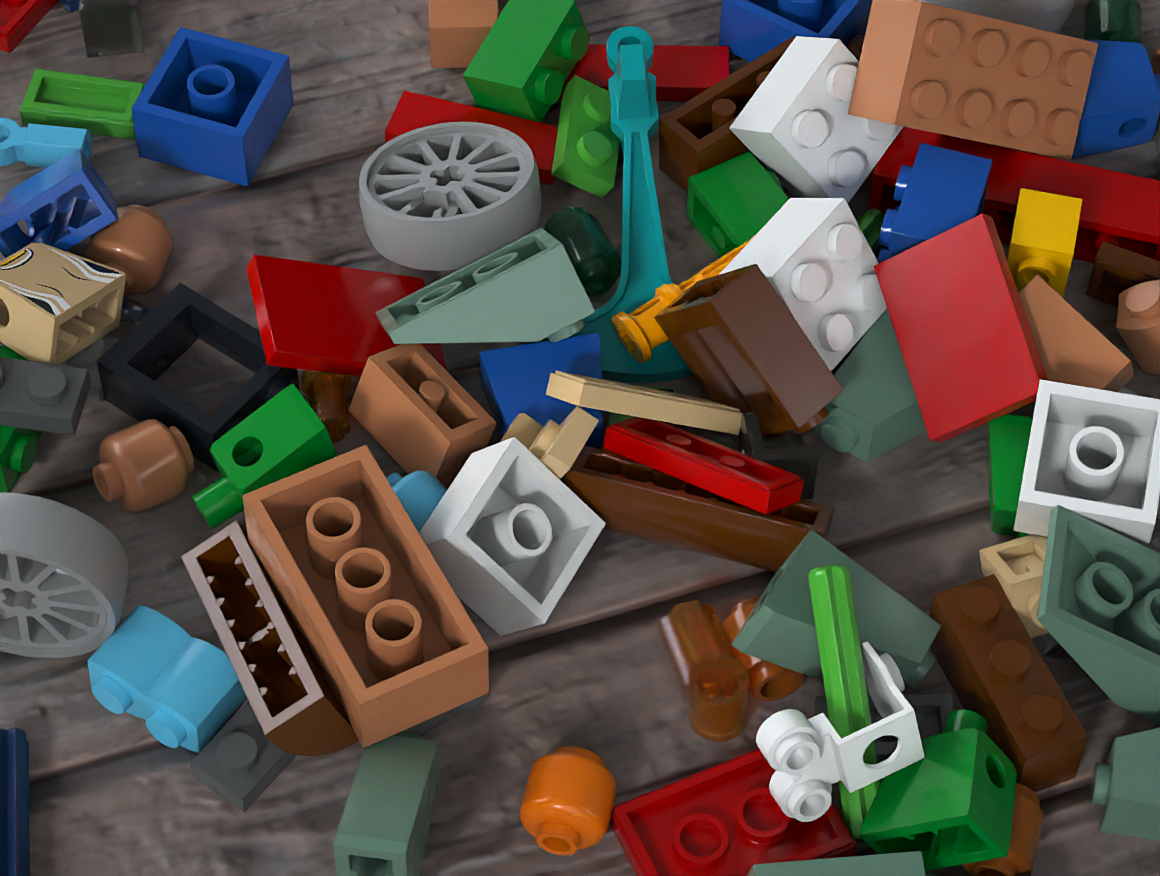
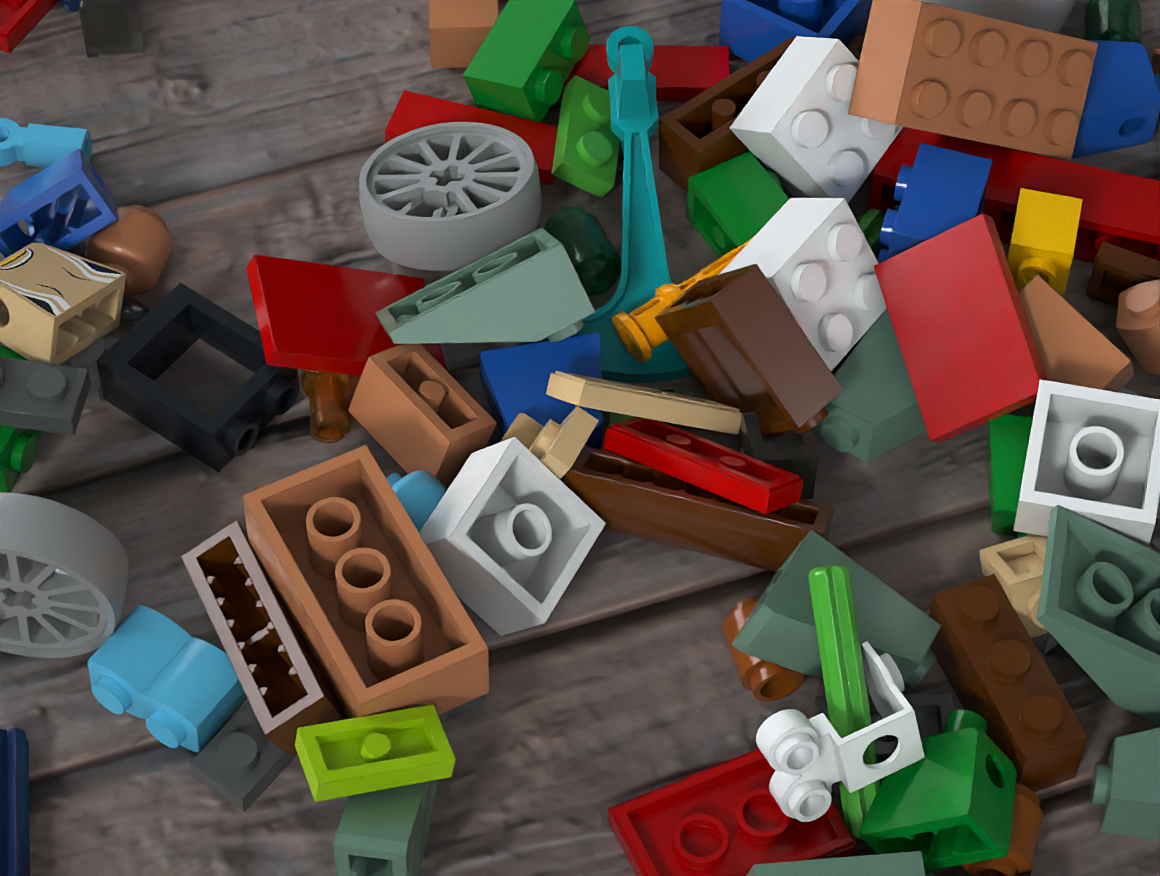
(81, 103): bright green tile -> none
(143, 466): nougat head -> none
(213, 106): blue brick -> none
(262, 449): green torso -> none
(374, 752): none -> lime plate
(568, 800): orange head -> none
(707, 670): clear orange piece -> none

